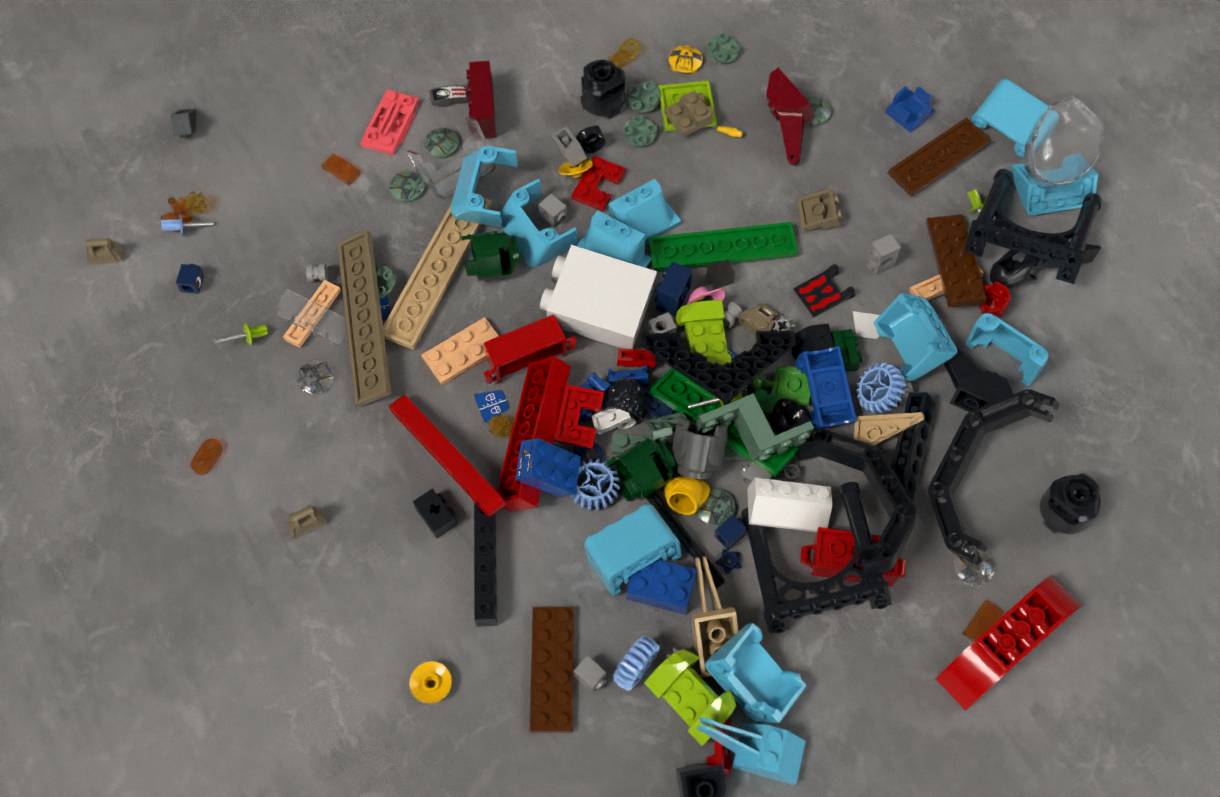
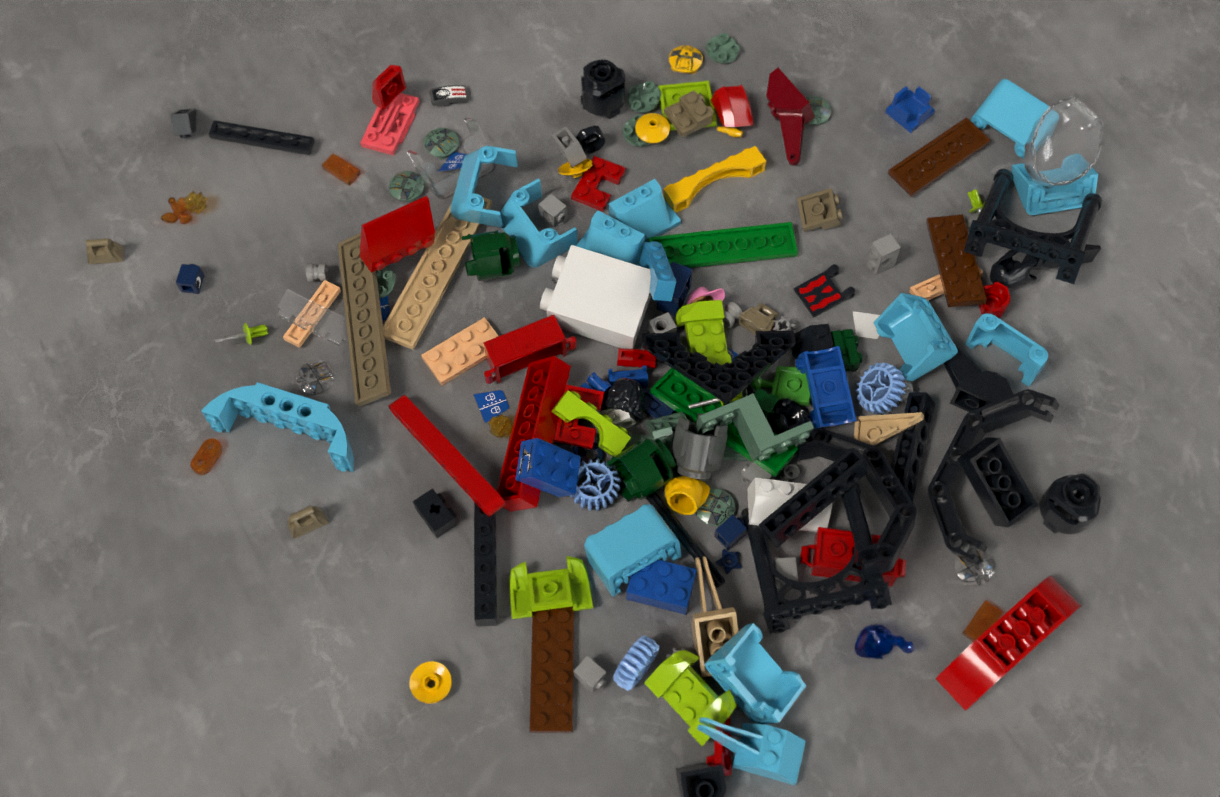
(177, 224): light blue piece -> none
(261, 137): none -> black plate
(283, 411): none -> medium azure slope
(388, 86): none -> red slope
(397, 234): none -> red slope
(453, 162): none -> blue sticker
(481, 97): dark red brick -> none
(549, 589): none -> lime piece
(612, 438): none -> lime arch
(623, 56): clear yellow piece -> none
(650, 133): none -> yellow dish
(661, 275): none -> dark azure arch
(720, 274): clear smoke brick -> none
(733, 106): none -> red slope
(744, 164): none -> yellow arch
(787, 568): none -> light grey brick
(814, 497): none -> black brick
(878, 641): none -> clear blue piece
(997, 482): none -> black brick

